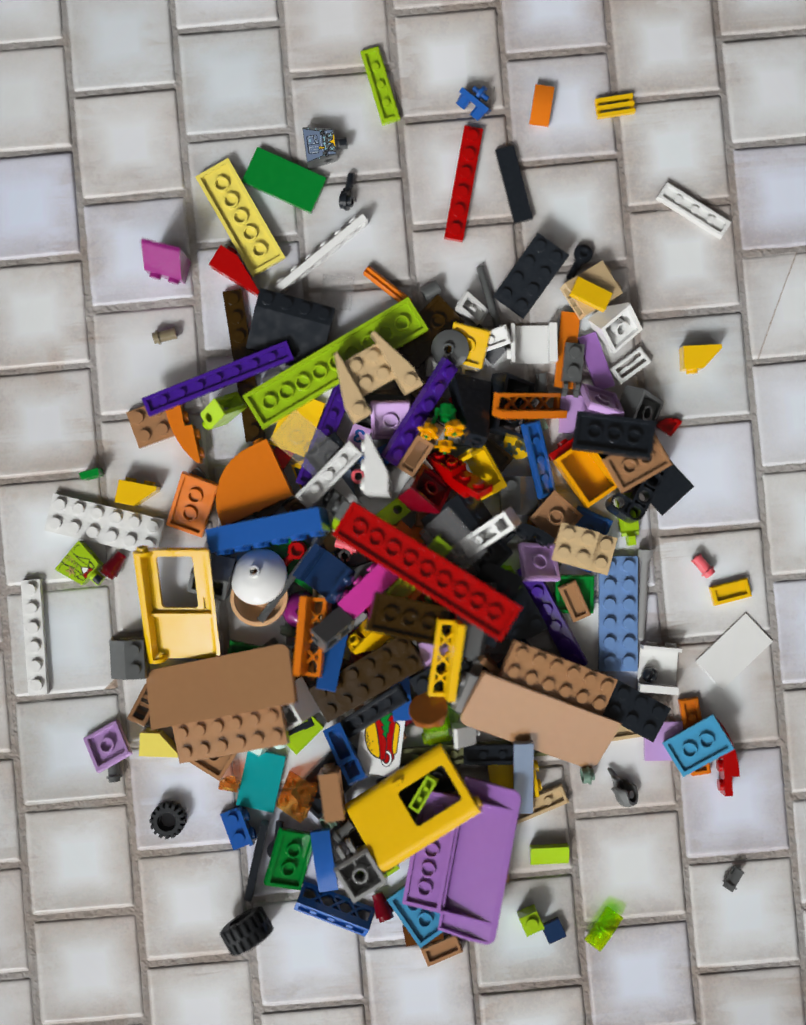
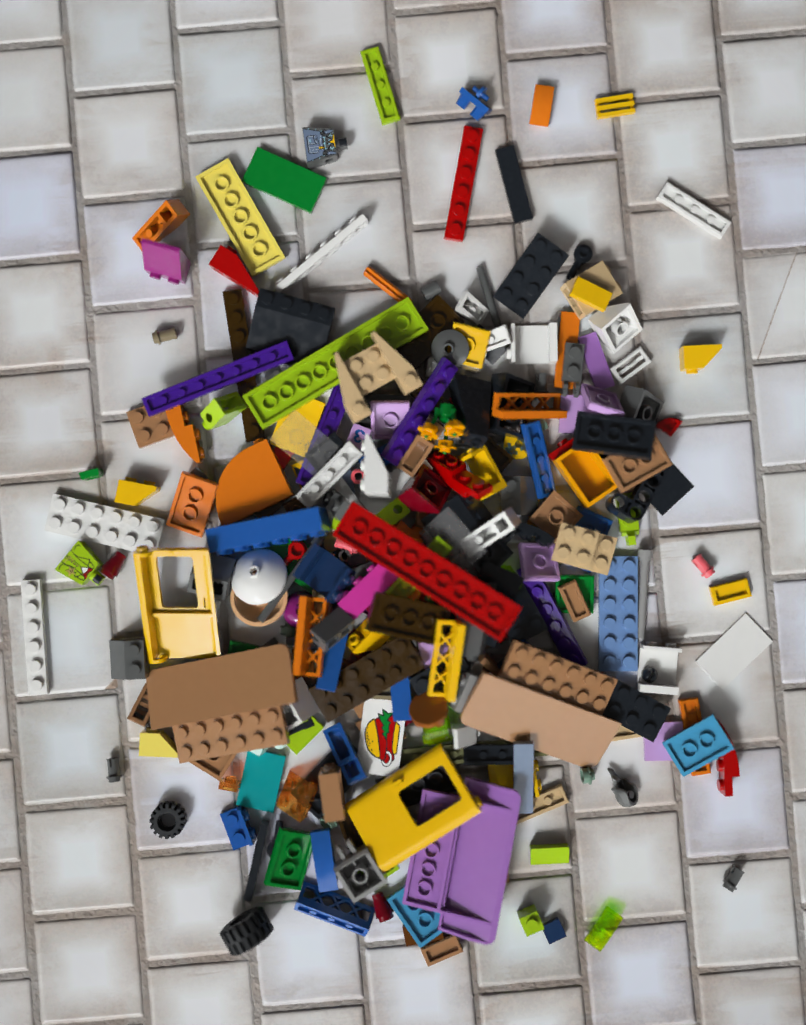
(107, 746): lavender tile -> none
(162, 222): none -> orange slope
(337, 291): clear piece -> none
(345, 830): dark grey pin -> none
(346, 199): black plate -> none
(375, 710): black tile -> none
(423, 793): lime piece -> none

